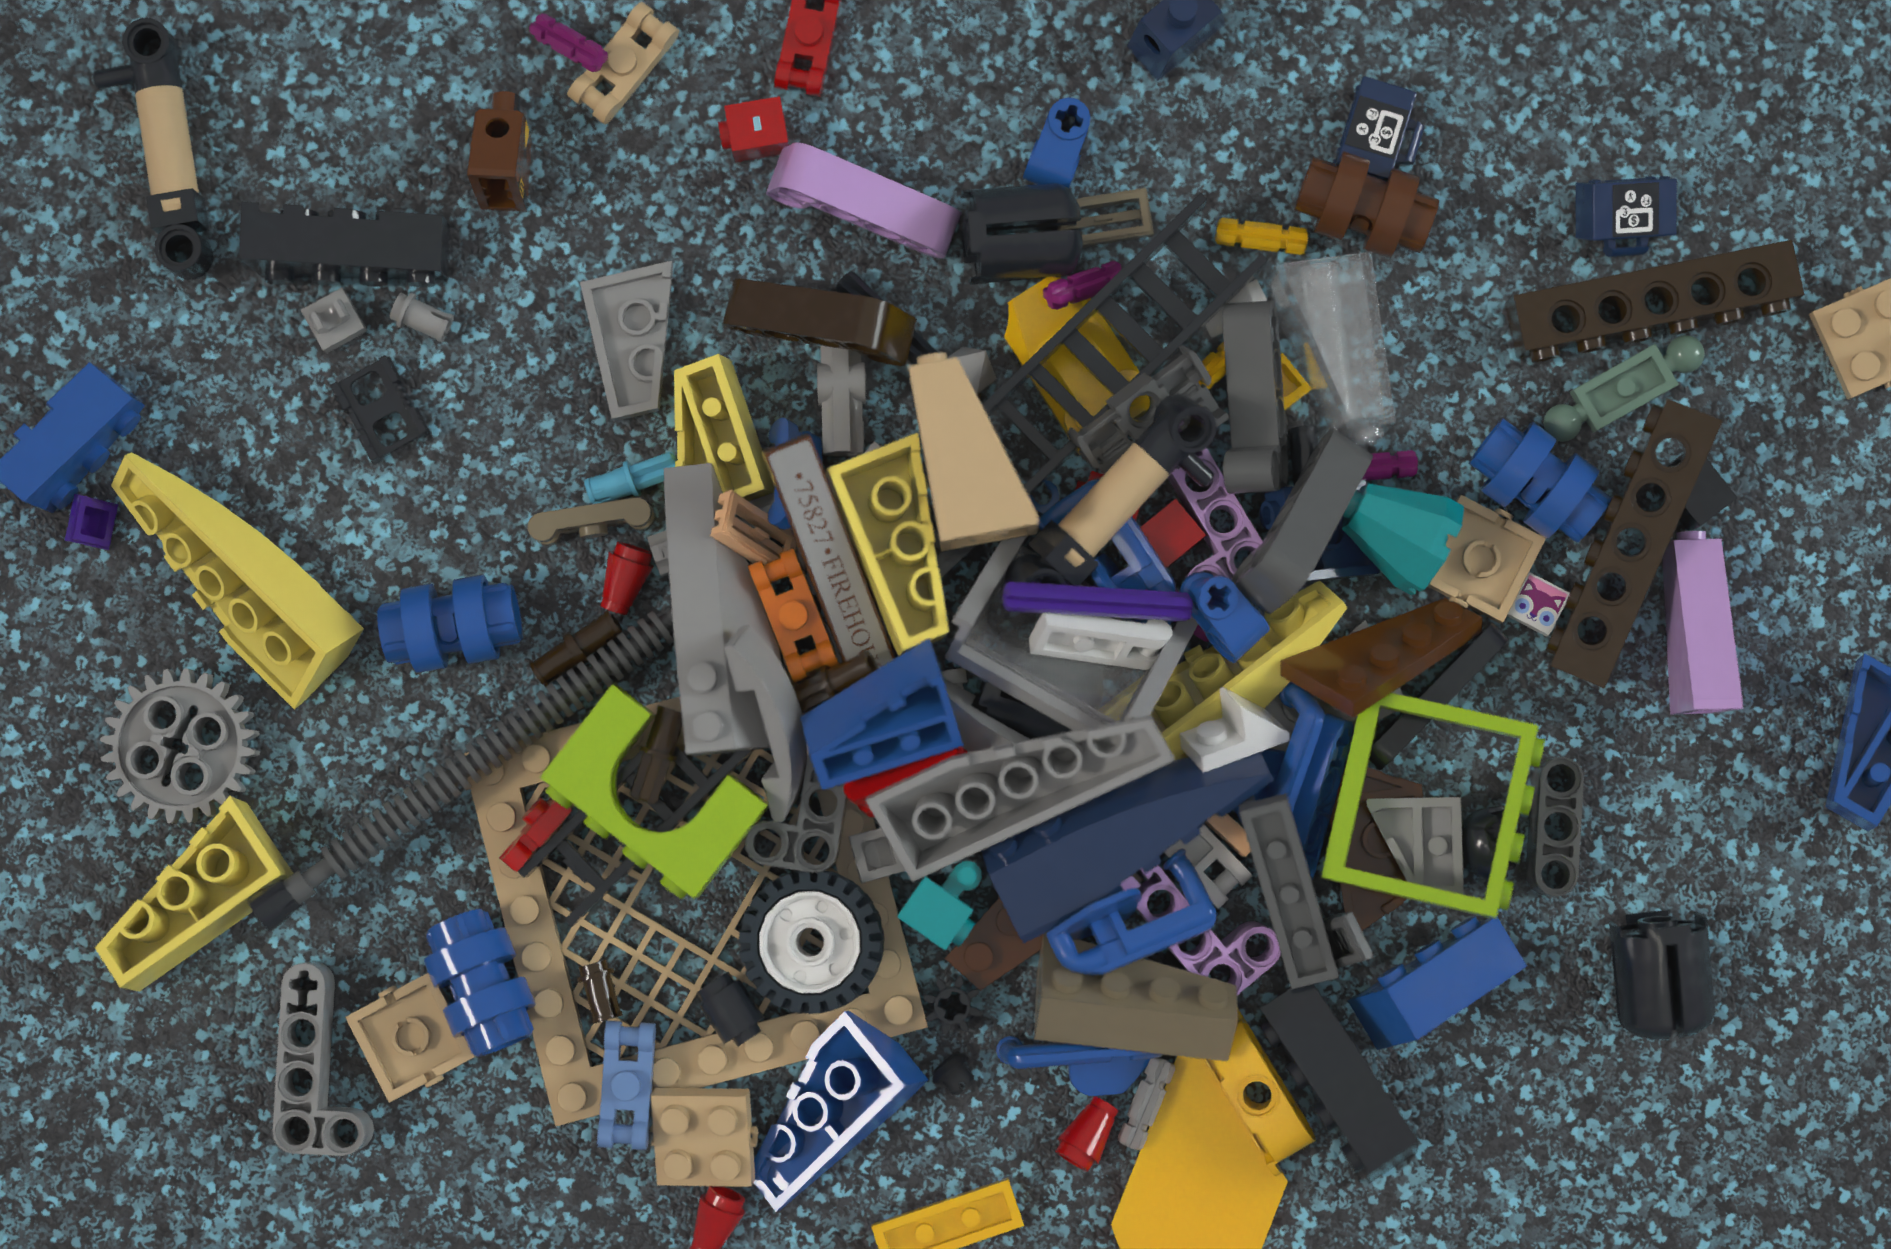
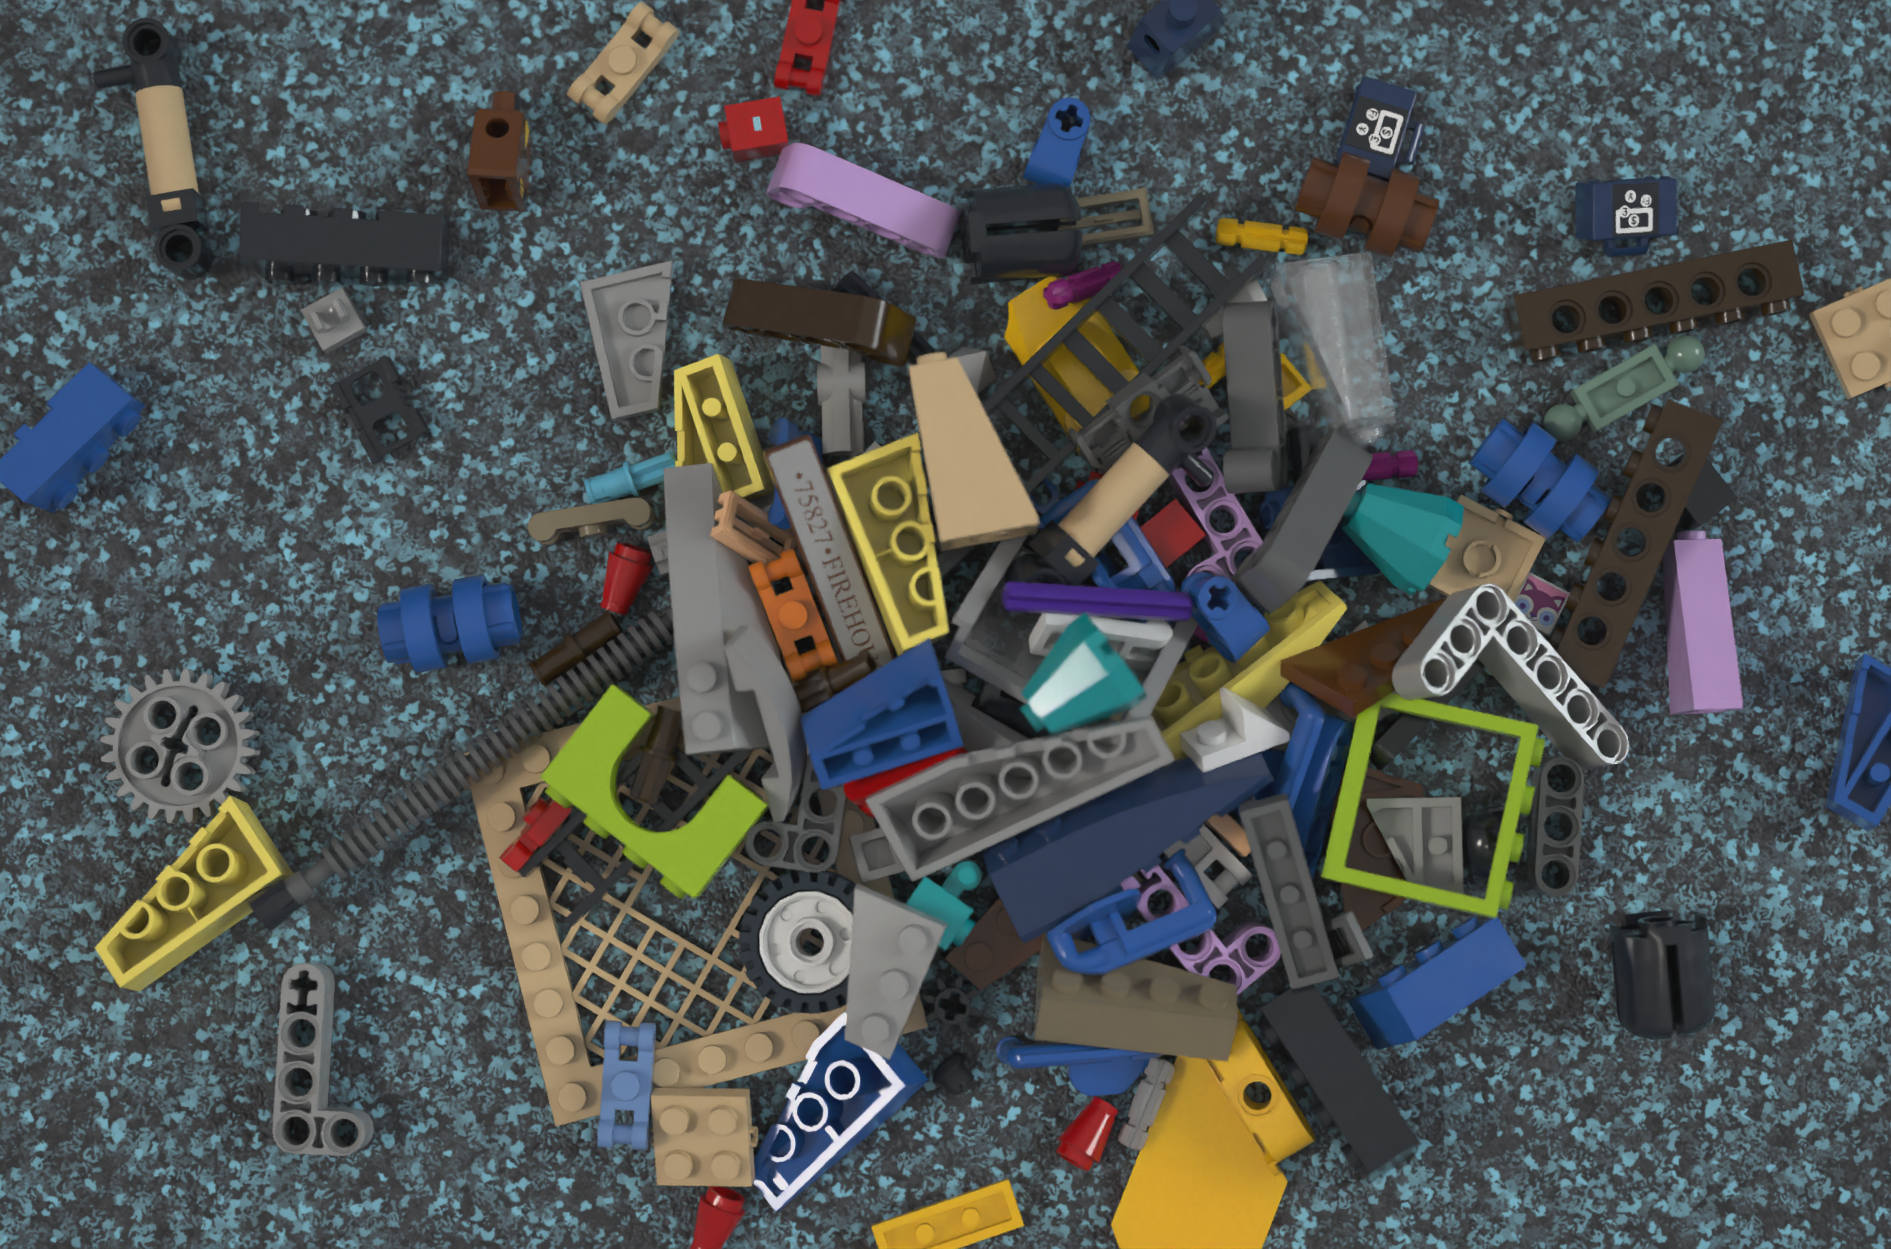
(91, 522): dark purple slope -> none
(263, 598): light yellow wedge -> none
(408, 1037): tan plate -> none
(421, 316): light grey pin -> none
(487, 1003): blue piece -> none
(568, 42): magenta axle -> none
(600, 991): dark brown pin -> none
(730, 1009): black brick -> none
(886, 968): none -> light grey wing
(1080, 681): none -> teal cone
(1490, 627): none -> light grey beam

